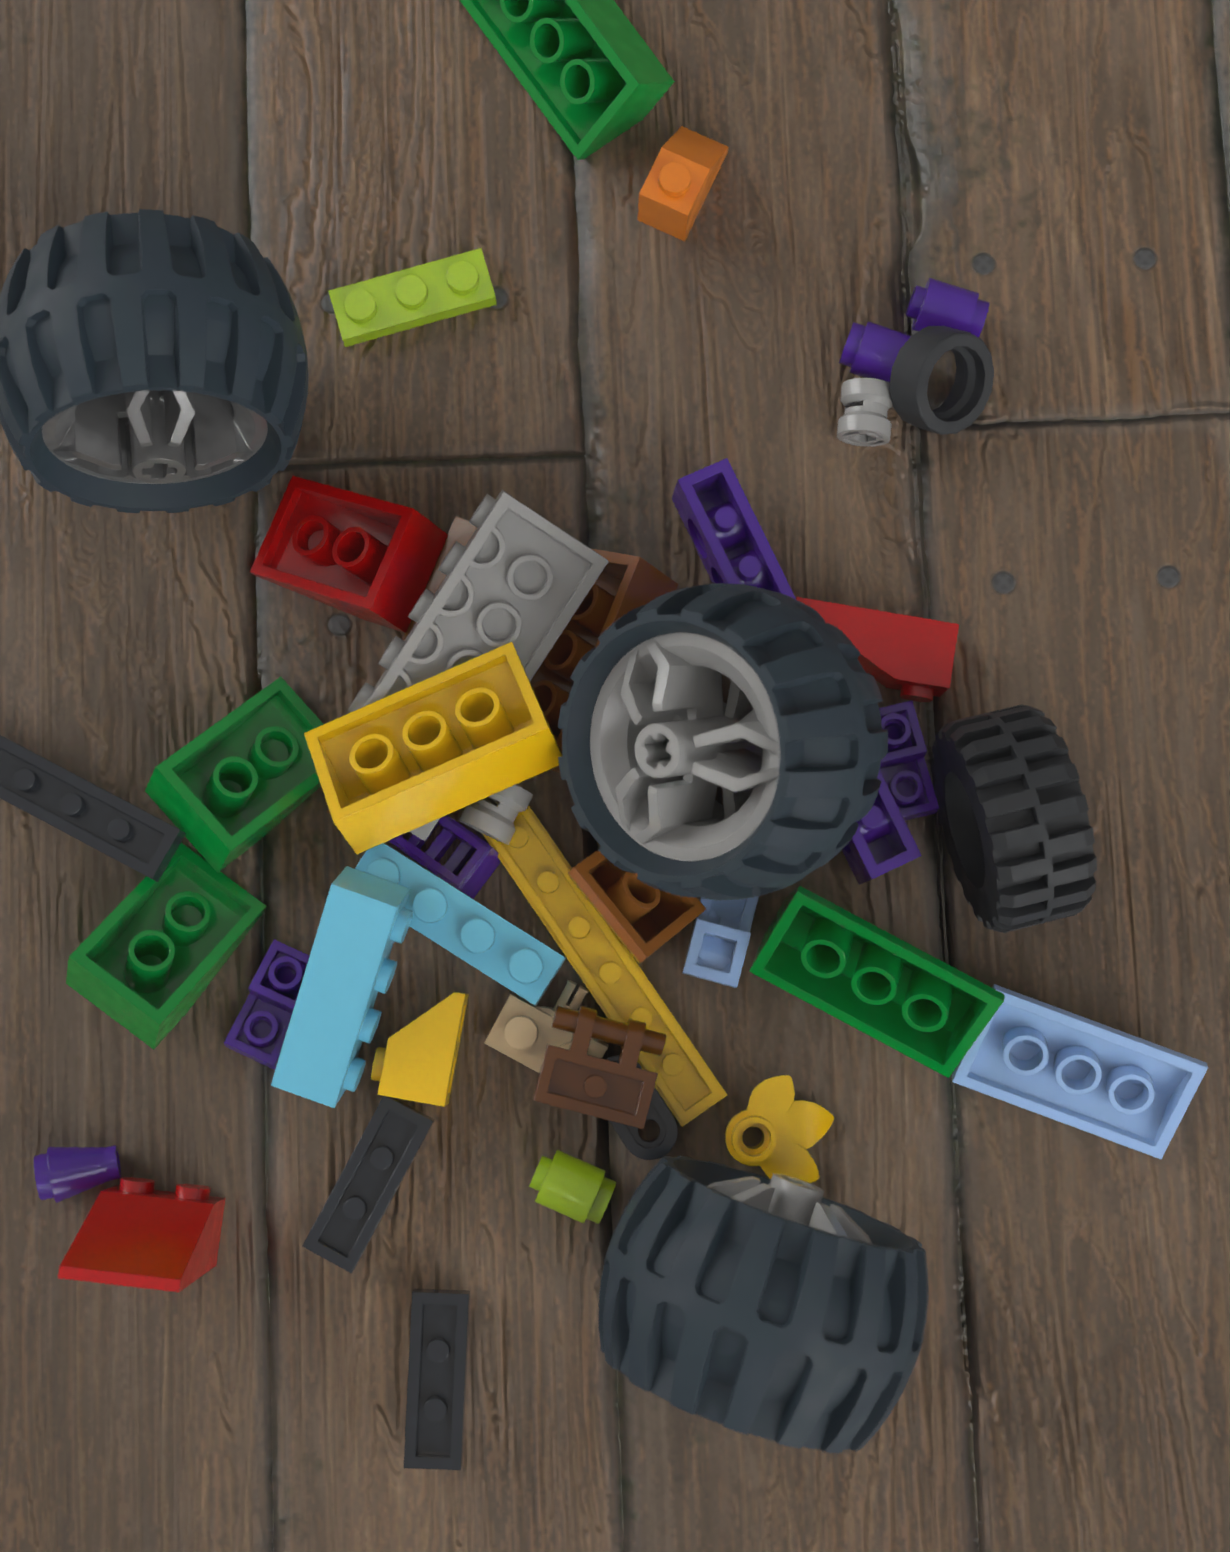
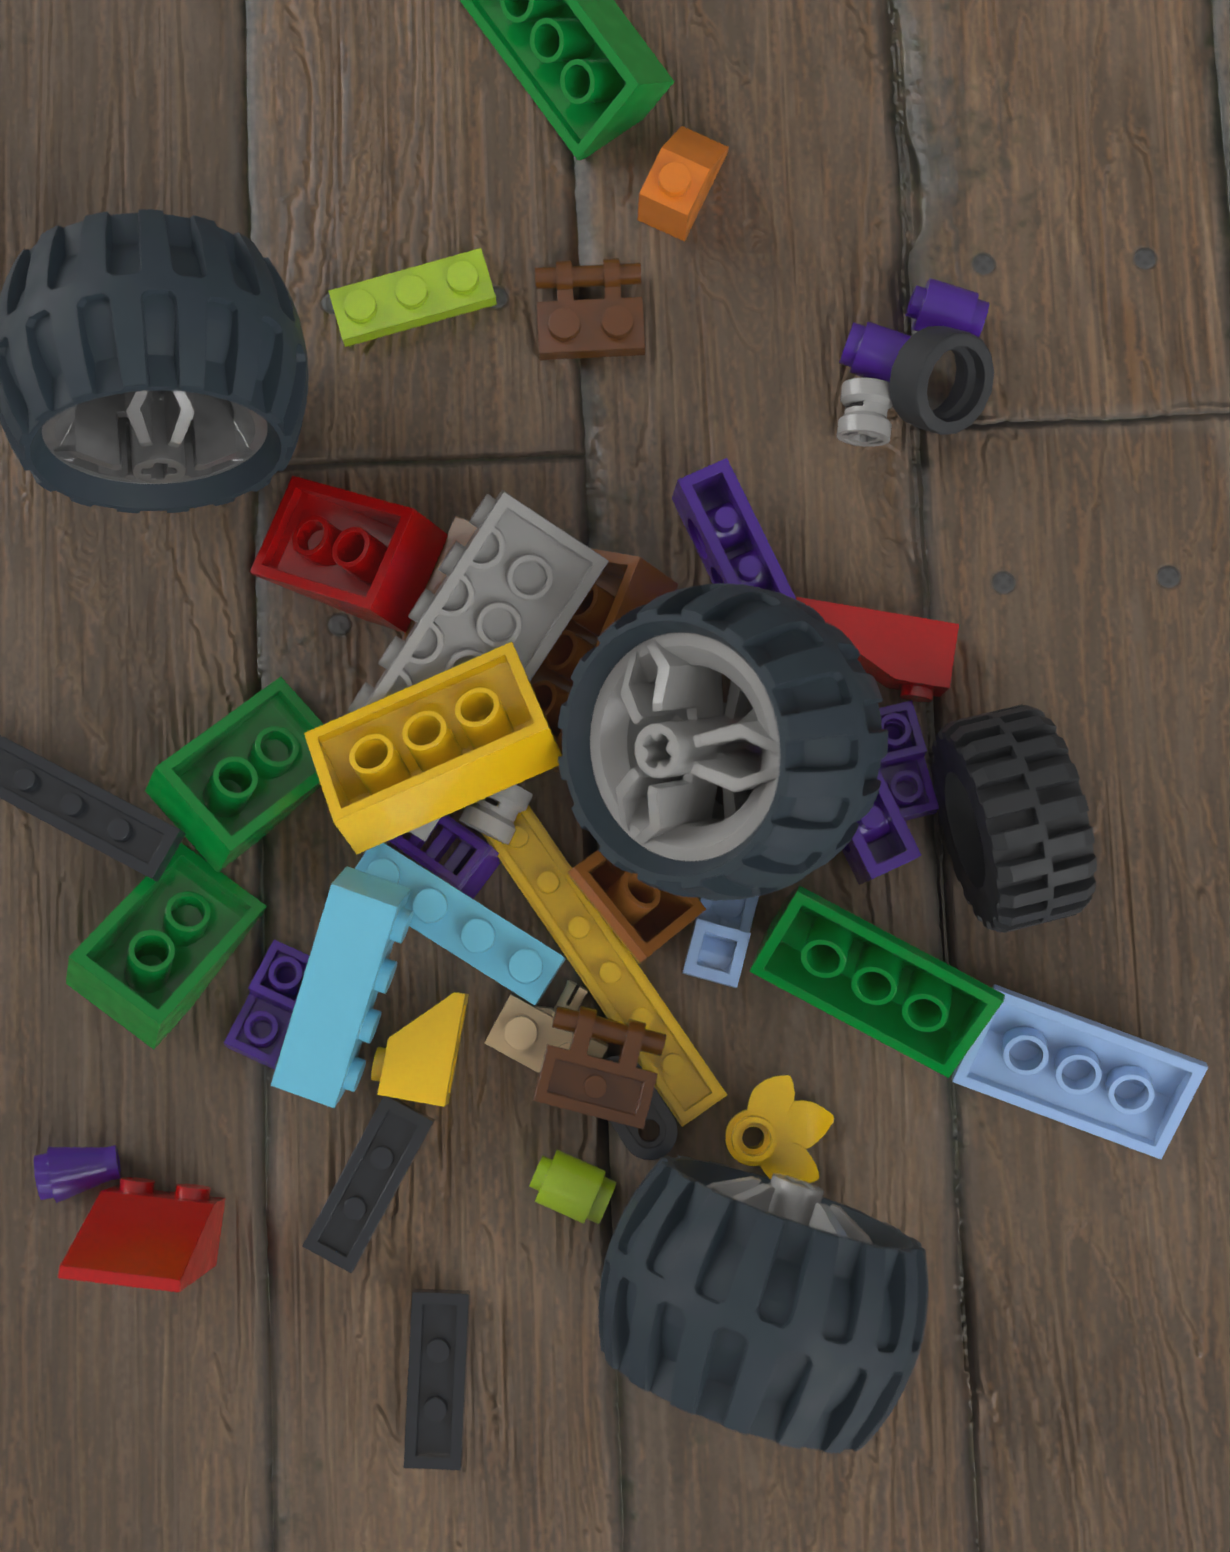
(590, 326): none -> reddish brown plate

